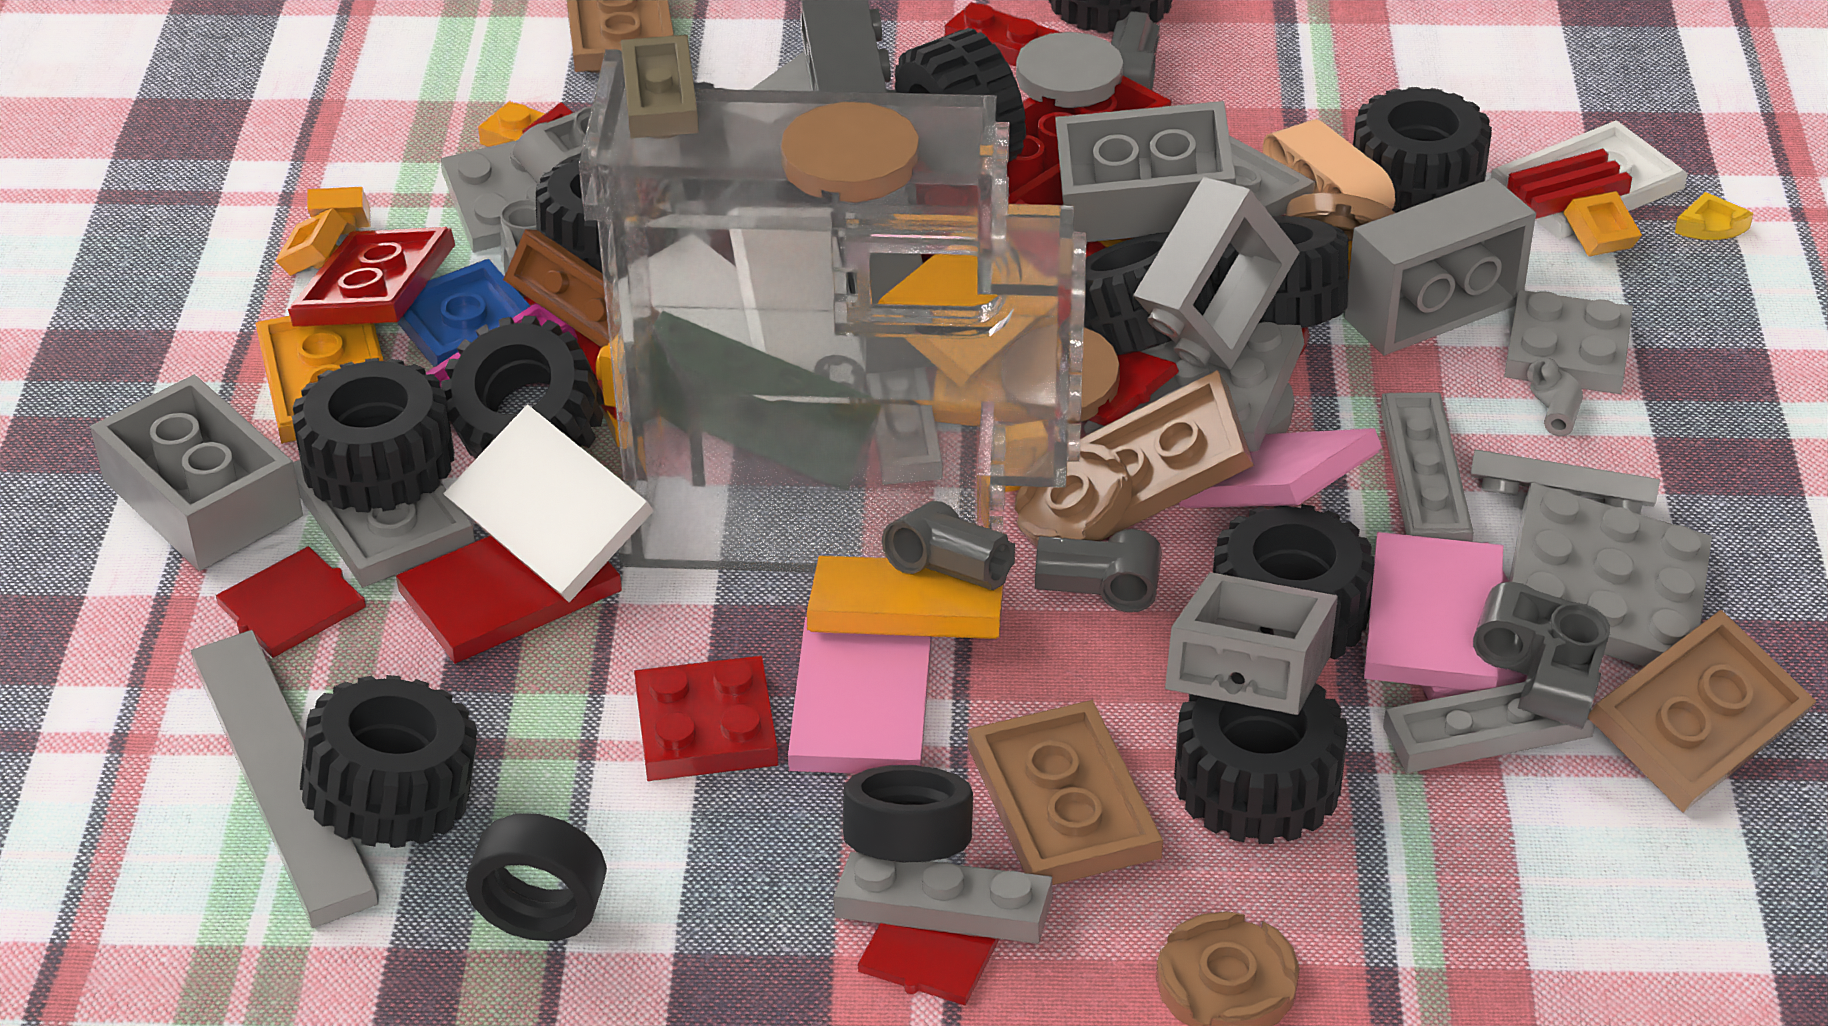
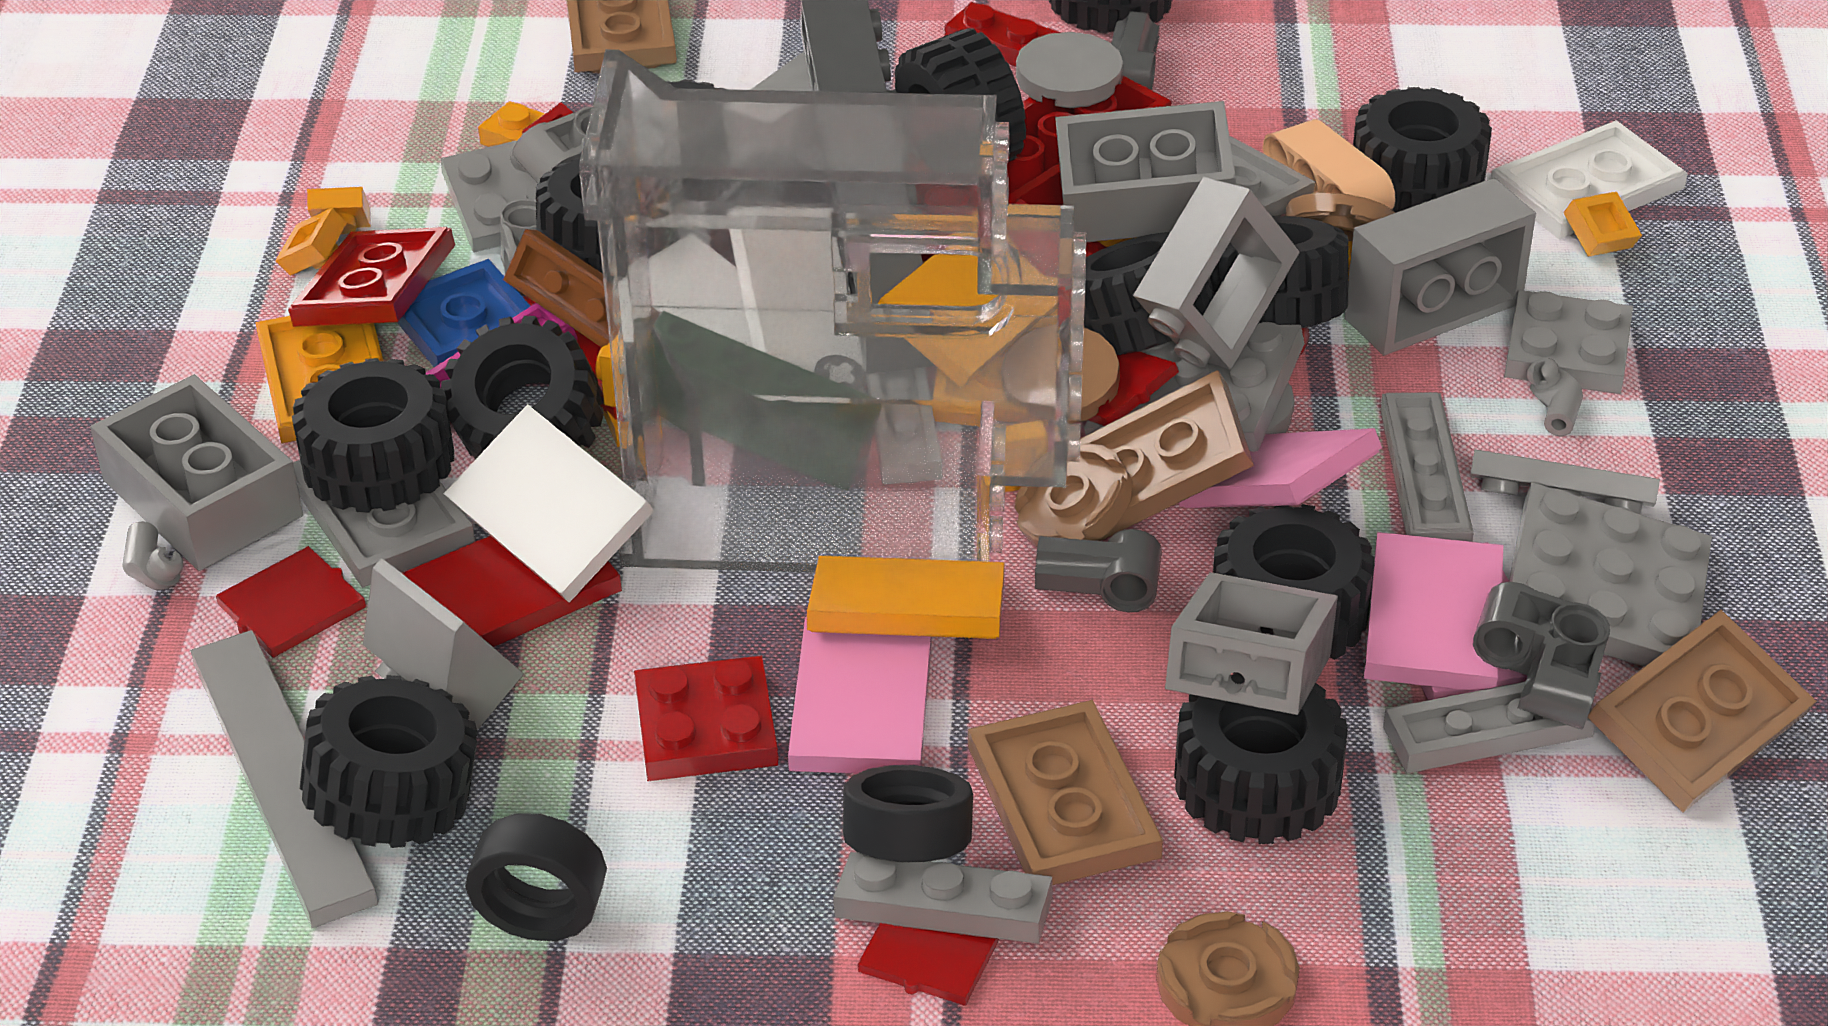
(146, 562): none -> light grey arm
(431, 644): none -> light grey slope
(659, 87): dark tan plate -> none
(850, 151): medium nougat tile -> none
(944, 543): dark grey piece -> none
(1554, 185): red tile -> none
(1713, 219): yellow tile -> none

